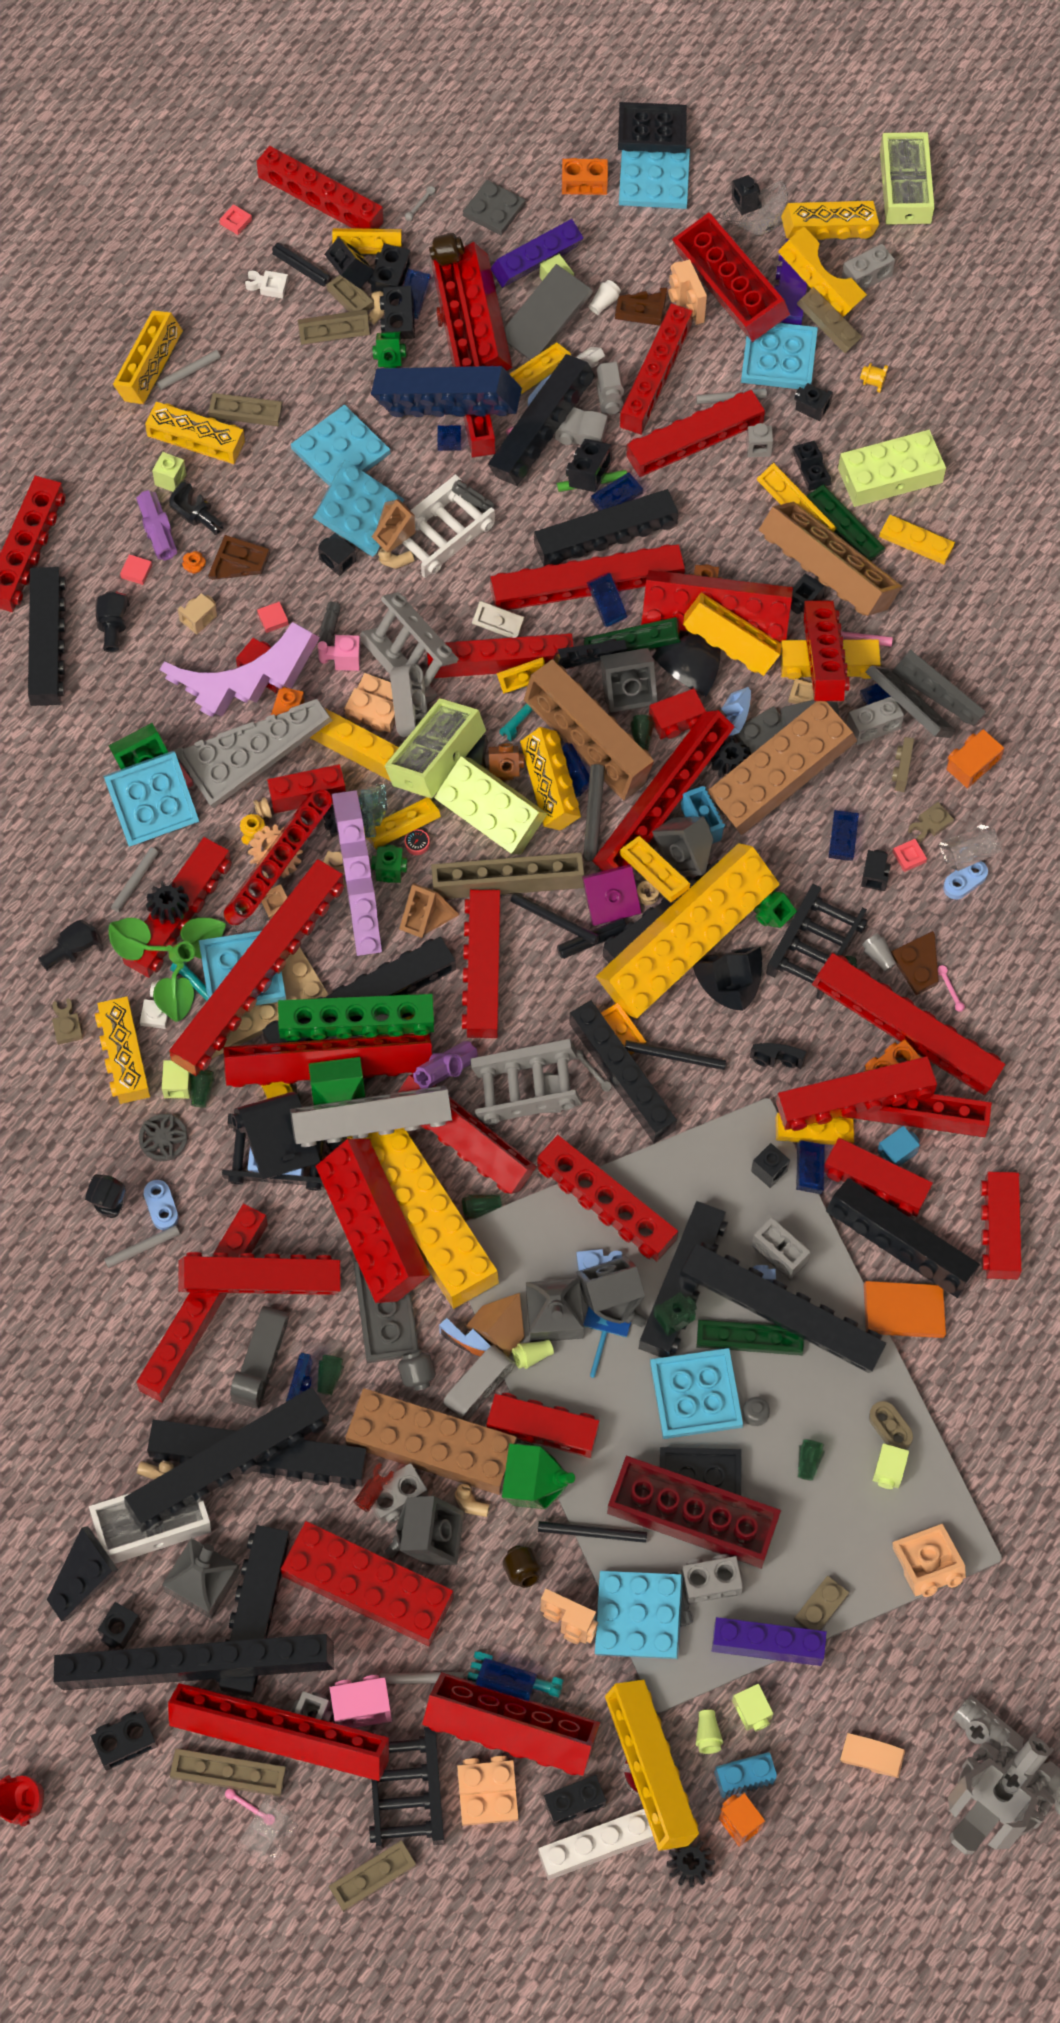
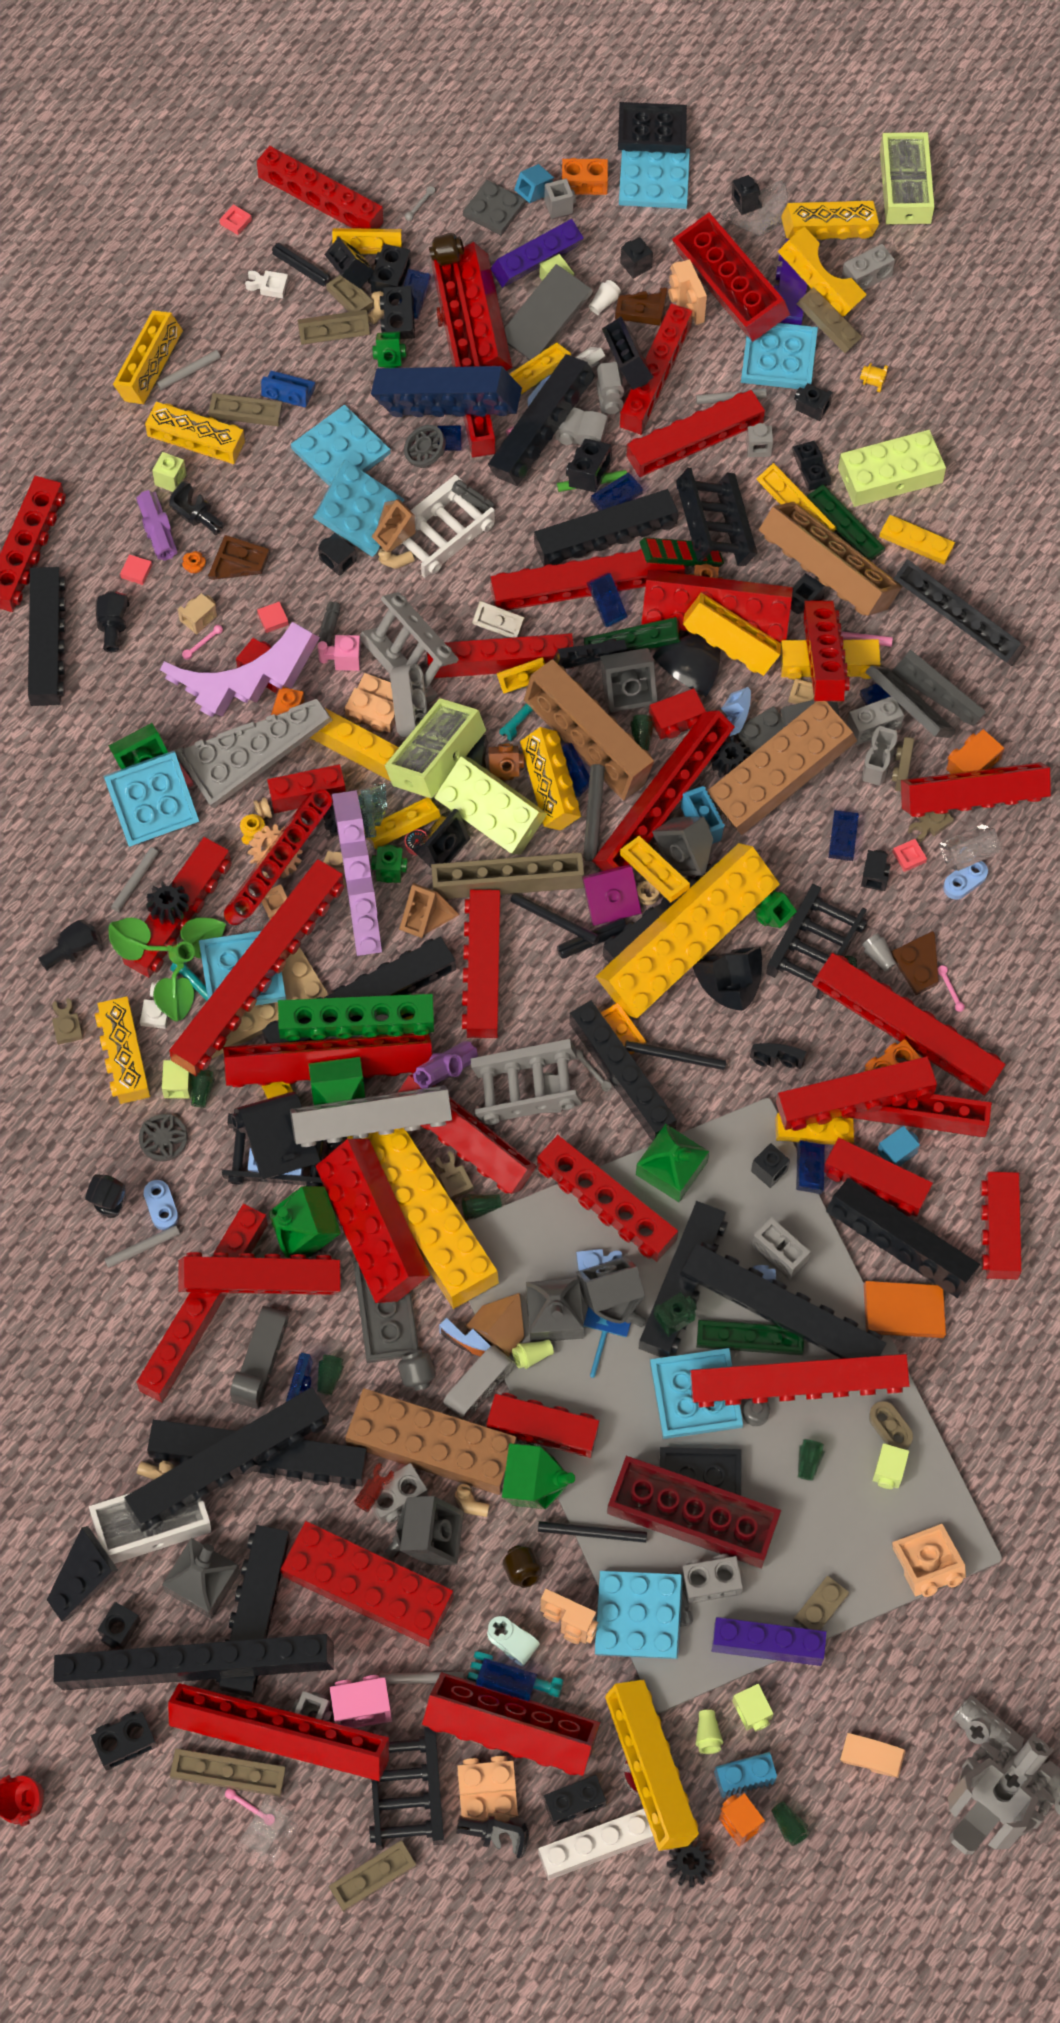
(187, 654): none -> bright pink hinge
(287, 388): none -> blue bracket
(304, 1221): none -> green piece
(424, 446): none -> dark grey wheel
(443, 839): none -> black slope
(454, 1180): none -> dark tan plate
(493, 1826): none -> black piece
(516, 1642): none -> light aqua piece
(532, 183): none -> dark azure brick
(559, 198): none -> light grey brick
(627, 353): none -> black brick
(636, 257): none -> black brick
(672, 1163): none -> green piece
(676, 552): none -> dark green tile
(731, 507): none -> black fence
(790, 1824): none -> clear green cone
(799, 1378): none -> red brick
(879, 755): none -> light grey brick
(959, 612): none -> black brick
(975, 788): none -> red brick

